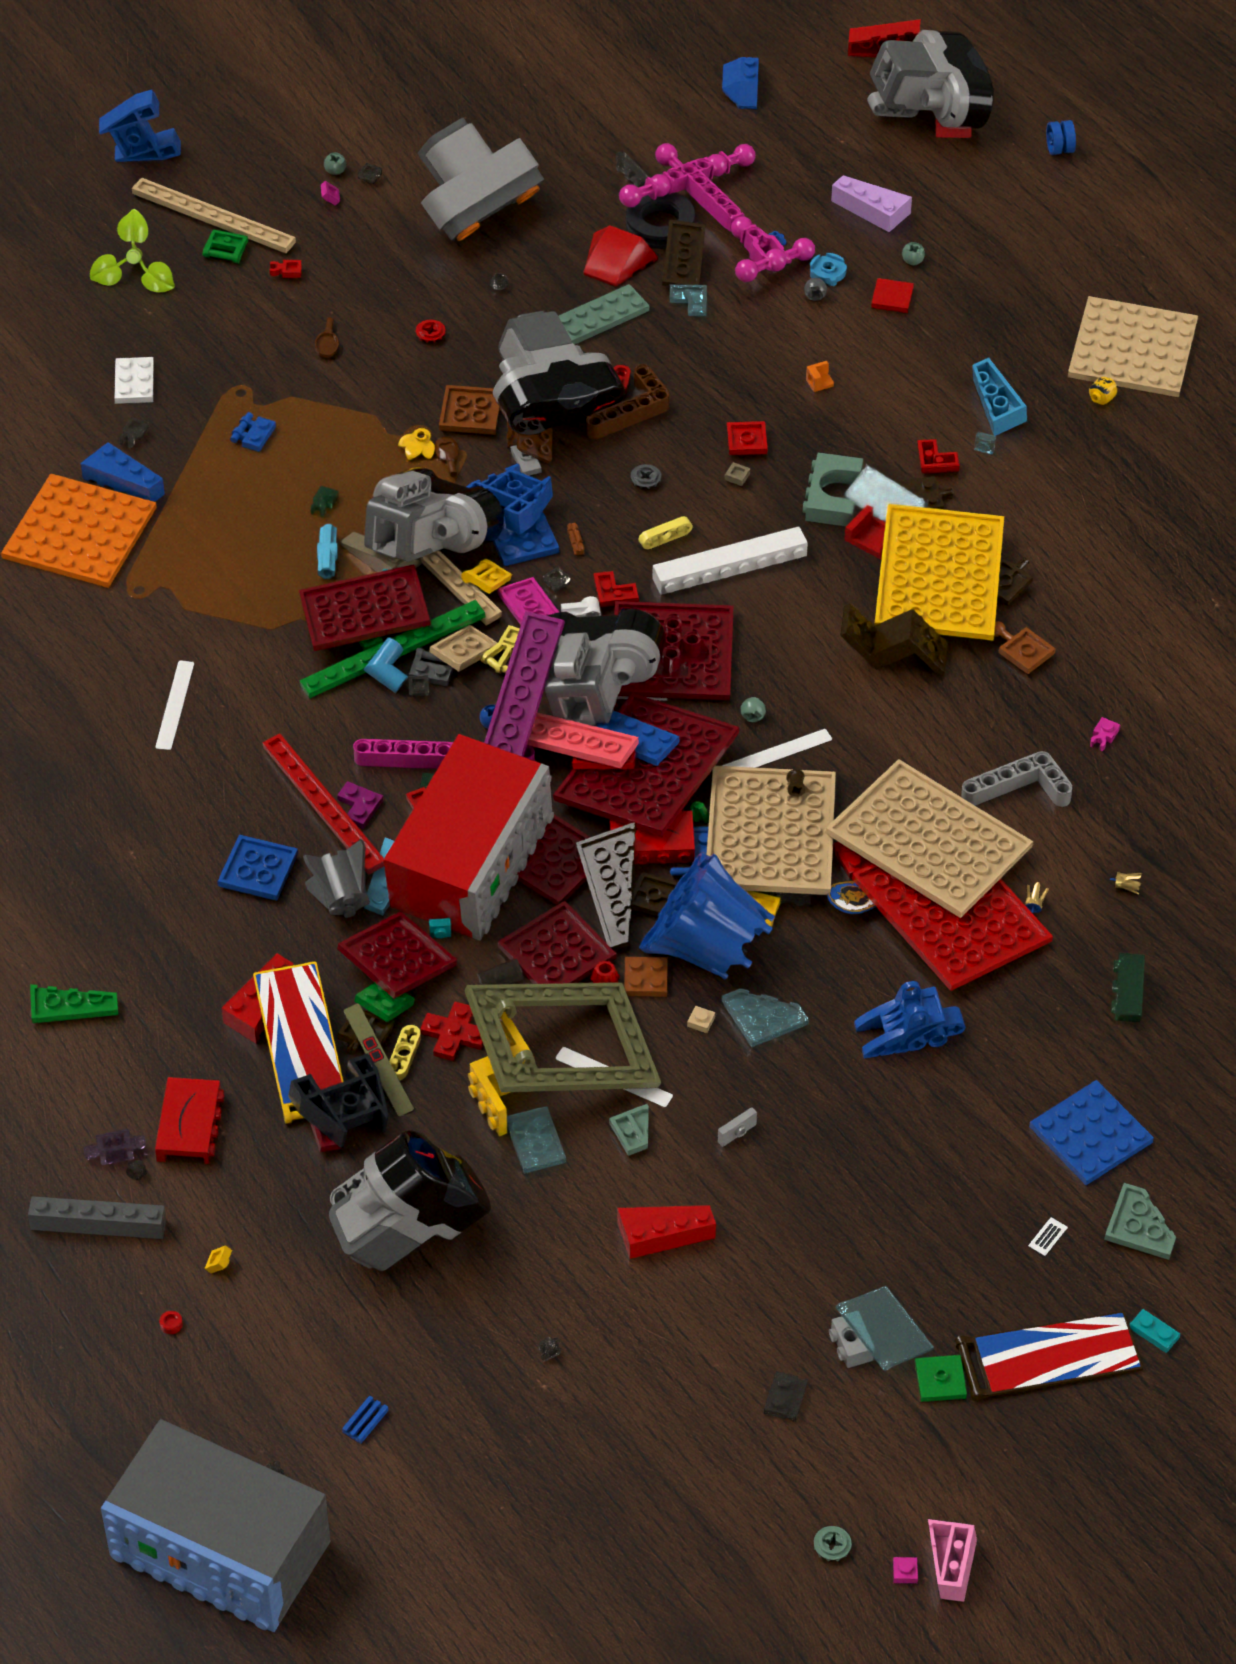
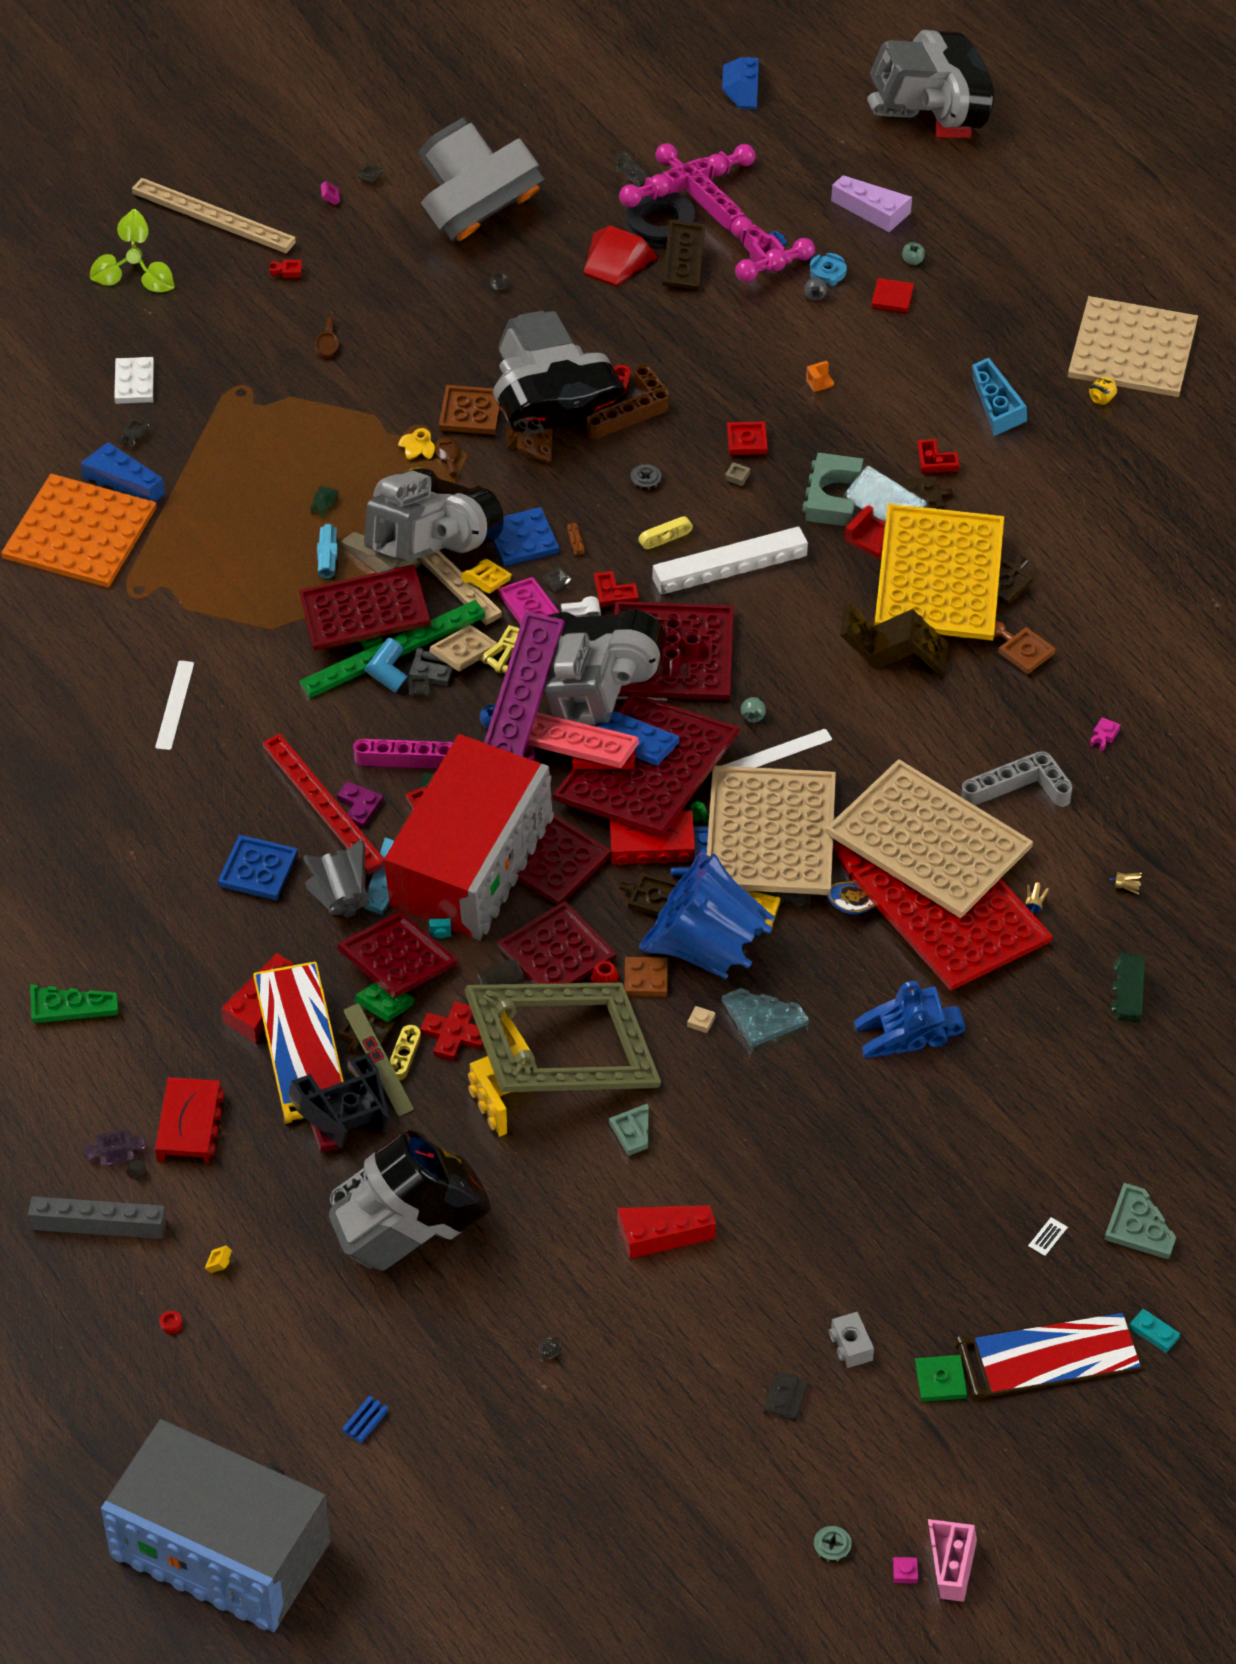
(134, 134): blue wedge -> none
(225, 241): green plate -> none
(257, 435): blue plate -> none
(335, 163): sand green piece -> none
(426, 326): red gear -> none
(520, 494): blue wedge -> none
(528, 464): light grey plate -> none
(535, 1139): clear light blue plate -> none
(578, 1060): white sticker -> none
(603, 313): sand green plate -> none
(610, 875): wing -> none
(693, 295): clear light blue plate -> none
(737, 1127): light grey plate -> none
(796, 787): dark brown bush -> none
(868, 40): red wedge -> none
(884, 1327): clear light blue piece -> none
(985, 443): clear light blue plate -> none
(1061, 137): blue wheel -> none
(1091, 1132): blue plate -> none

